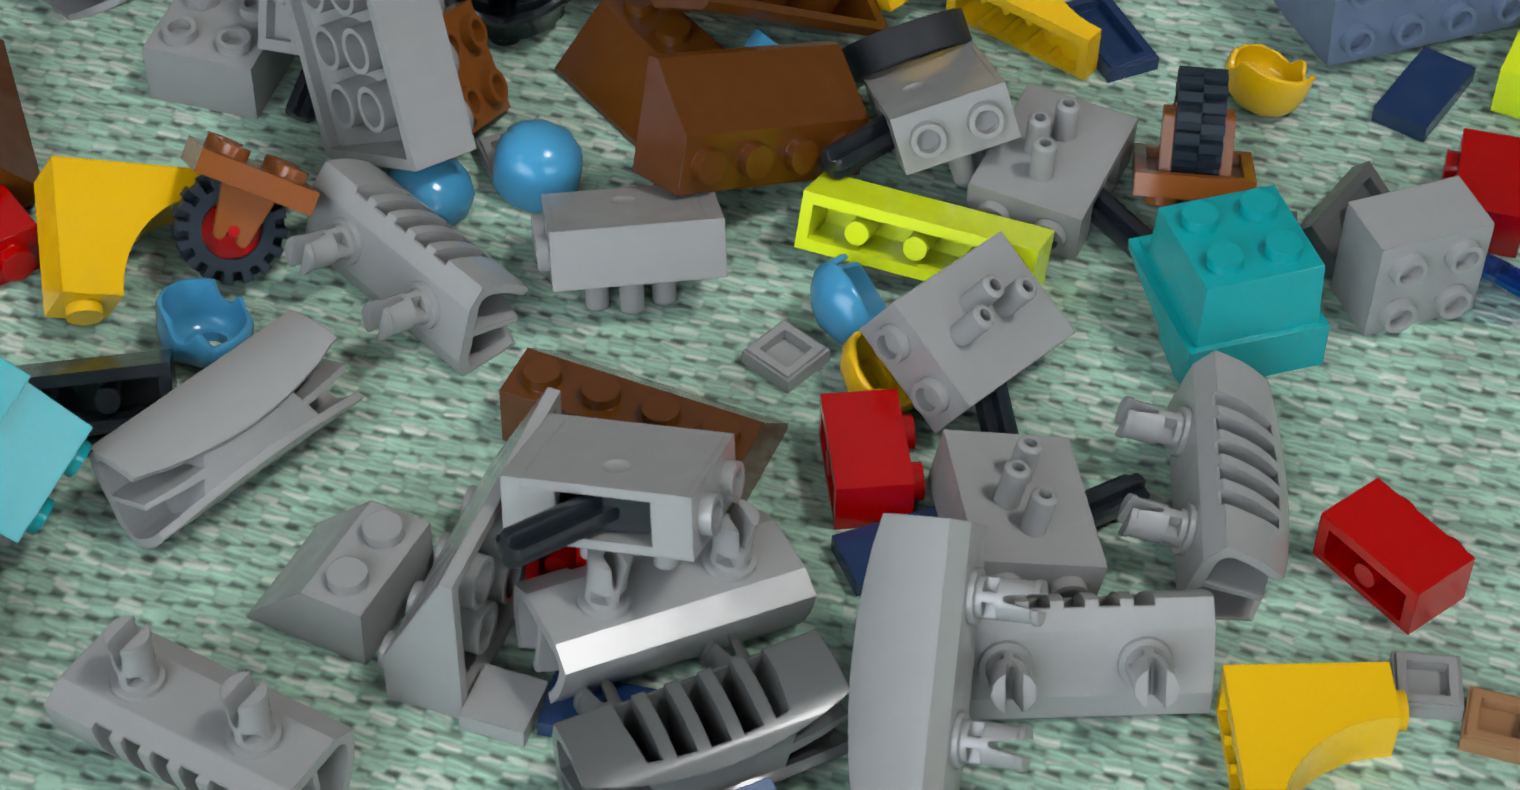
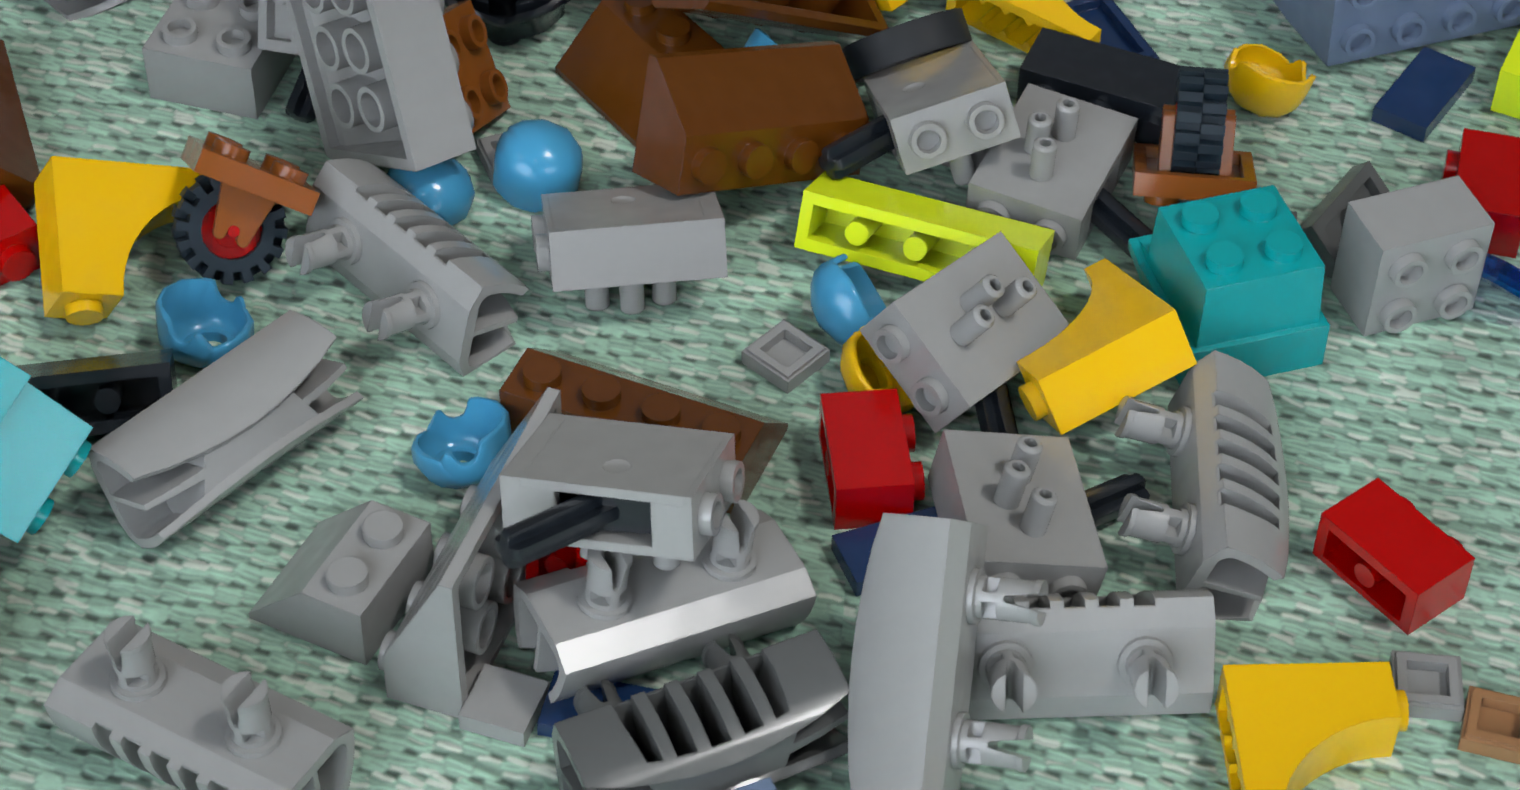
(470, 437): none -> dark azure hair
(1102, 77): none -> black brick
(1110, 351): none -> yellow arch

